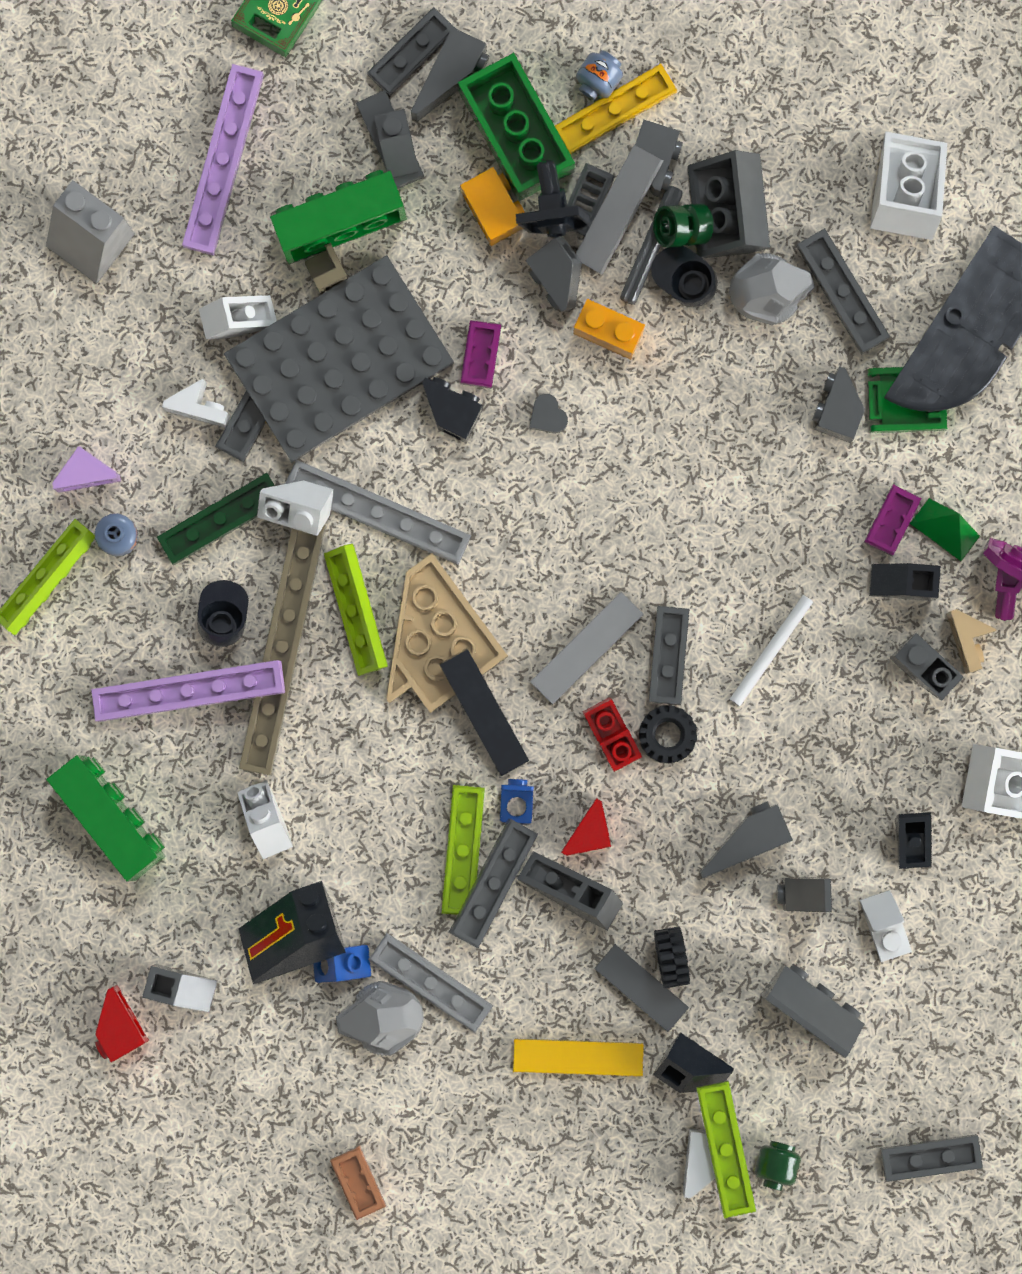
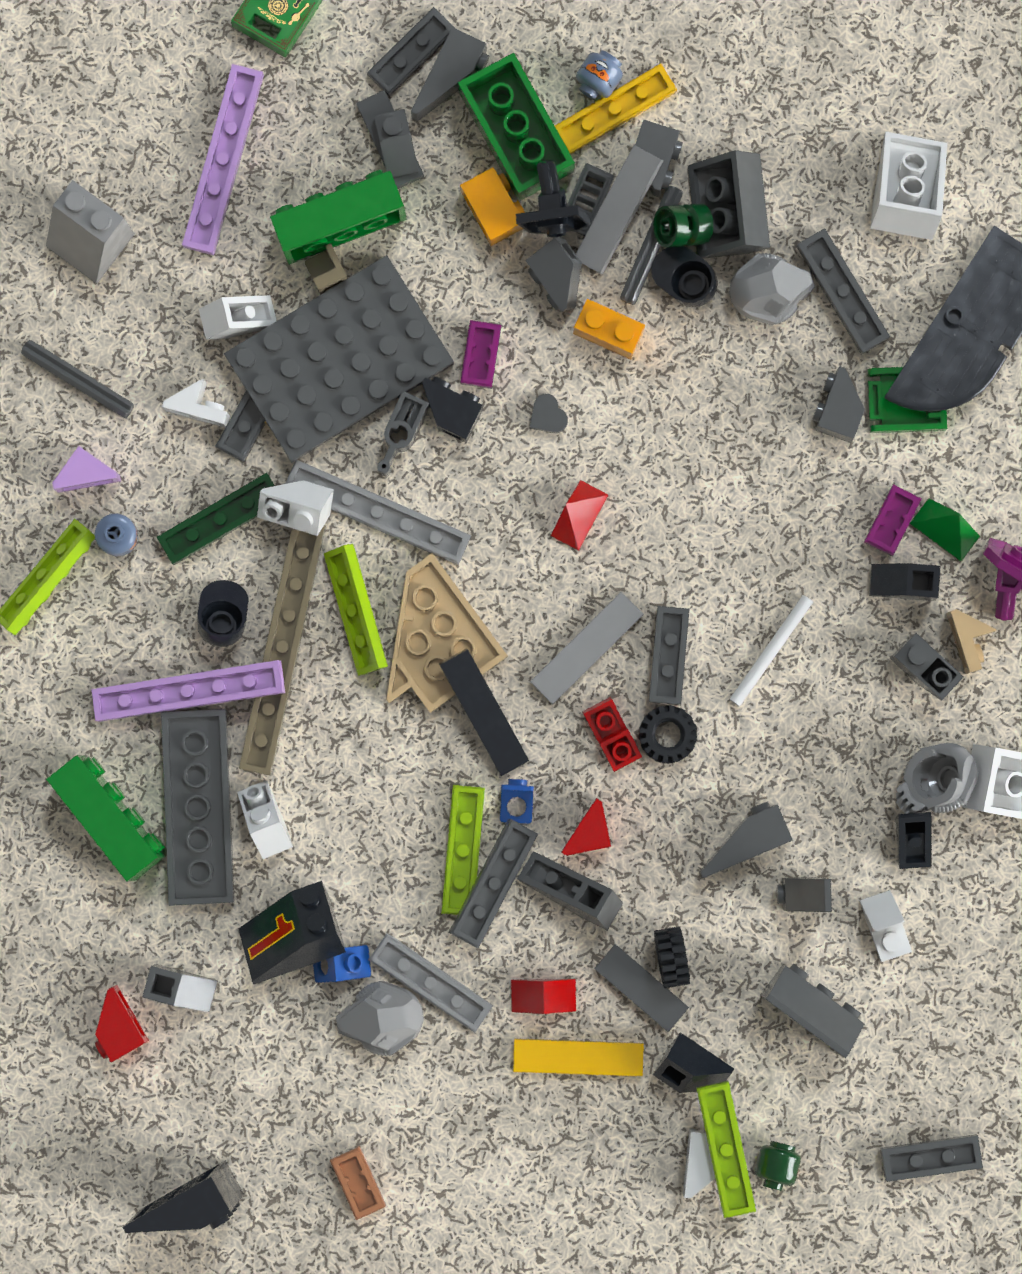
(77, 378): none -> dark grey axle
(194, 1205): none -> black slope
(197, 807): none -> dark grey plate
(397, 422): none -> dark grey piece
(543, 995): none -> red slope
(579, 515): none -> slope
(937, 779): none -> light grey helmet

